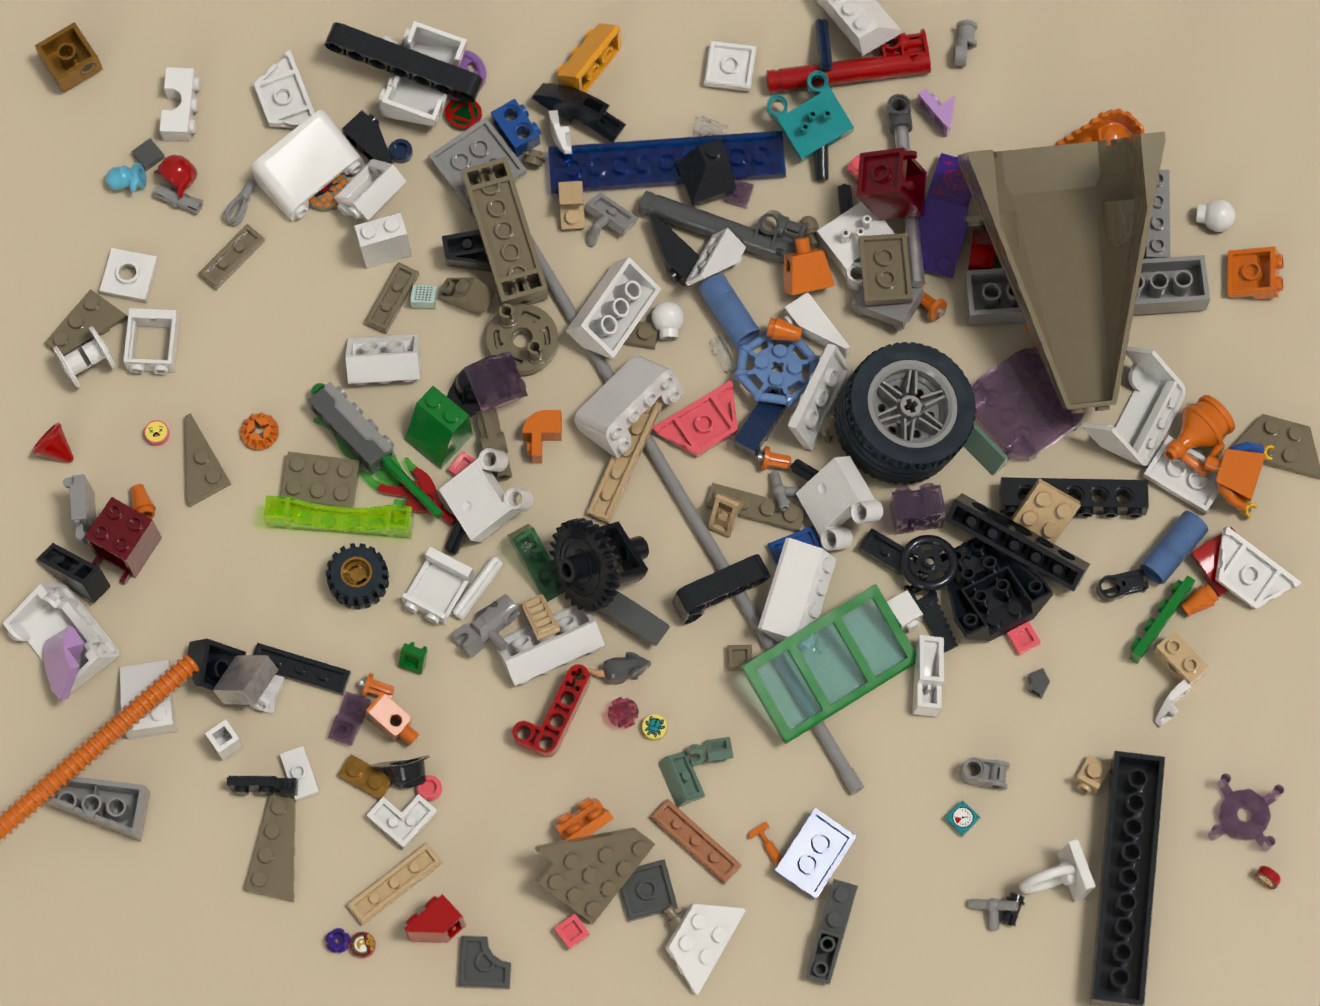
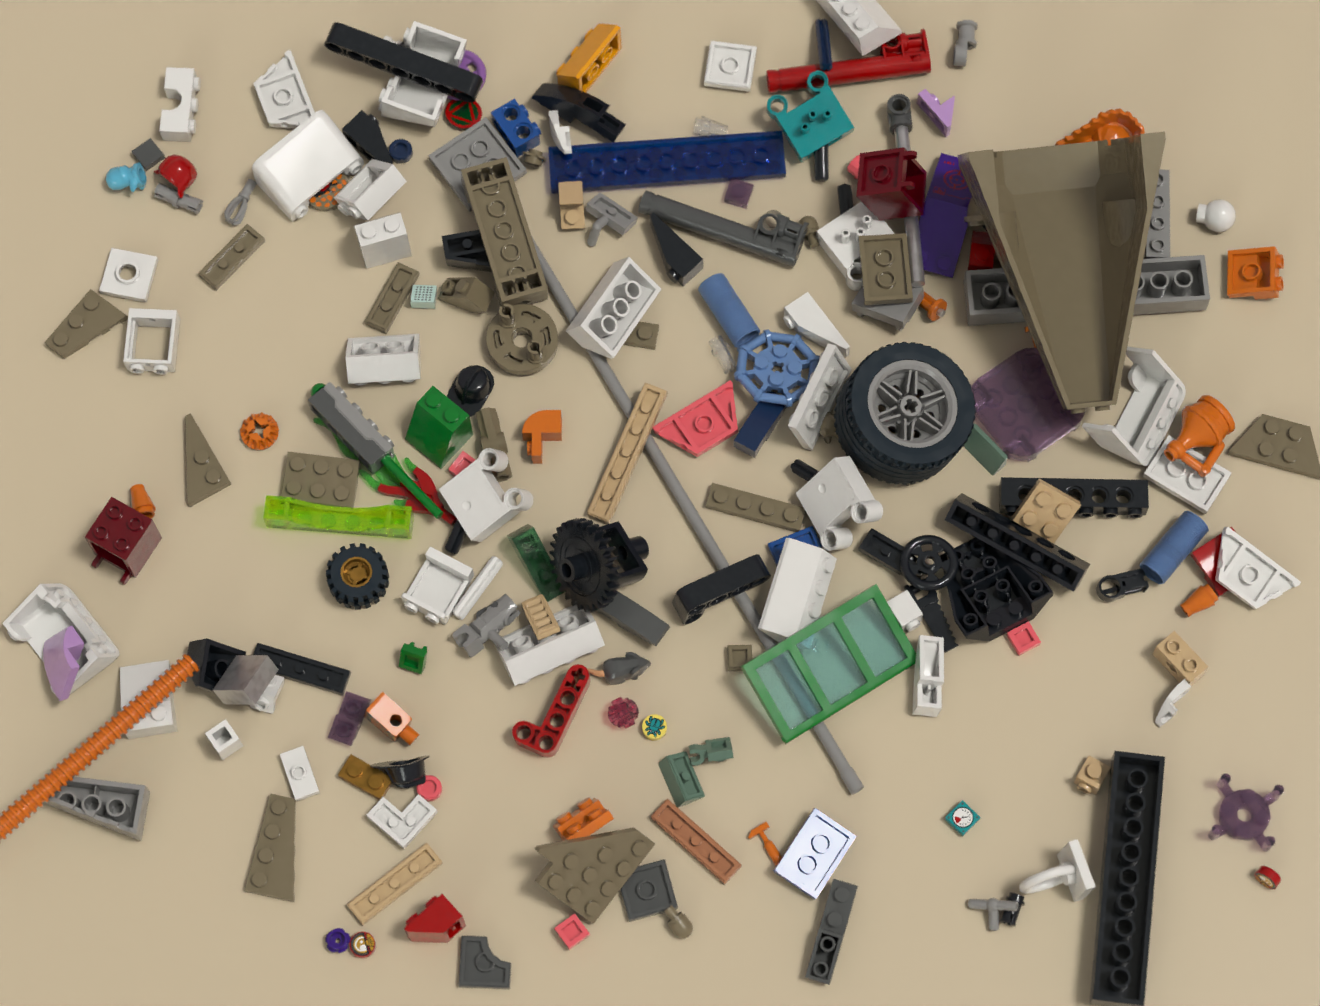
(54, 445): red hat -> none
(68, 57): pearl gold brick -> none
(75, 572): black slope -> none
(82, 505): light grey piece -> none
(84, 357): white hose -> none
(156, 432): tile -> none
(263, 785): black hinge -> none
(375, 687): orange piece -> none
(496, 381): clear purple brick -> none
(623, 400): white windscreen -> none
(668, 319): white piece -> none
(701, 940): white wing -> none
(707, 172): black slope -> none
(720, 253): white slope -> none
(725, 514): tan slope -> none
(773, 459): orange piece -> none
(782, 491): light grey piece -> none
(783, 331): orange cone -> none
(806, 269): orange torso -> none
(917, 508): clear purple brick -> none
(987, 773): light grey piece -> none
(1039, 682): dark grey piece -> none
(1156, 625): green plate -> none
(1239, 473): orange torso -> none

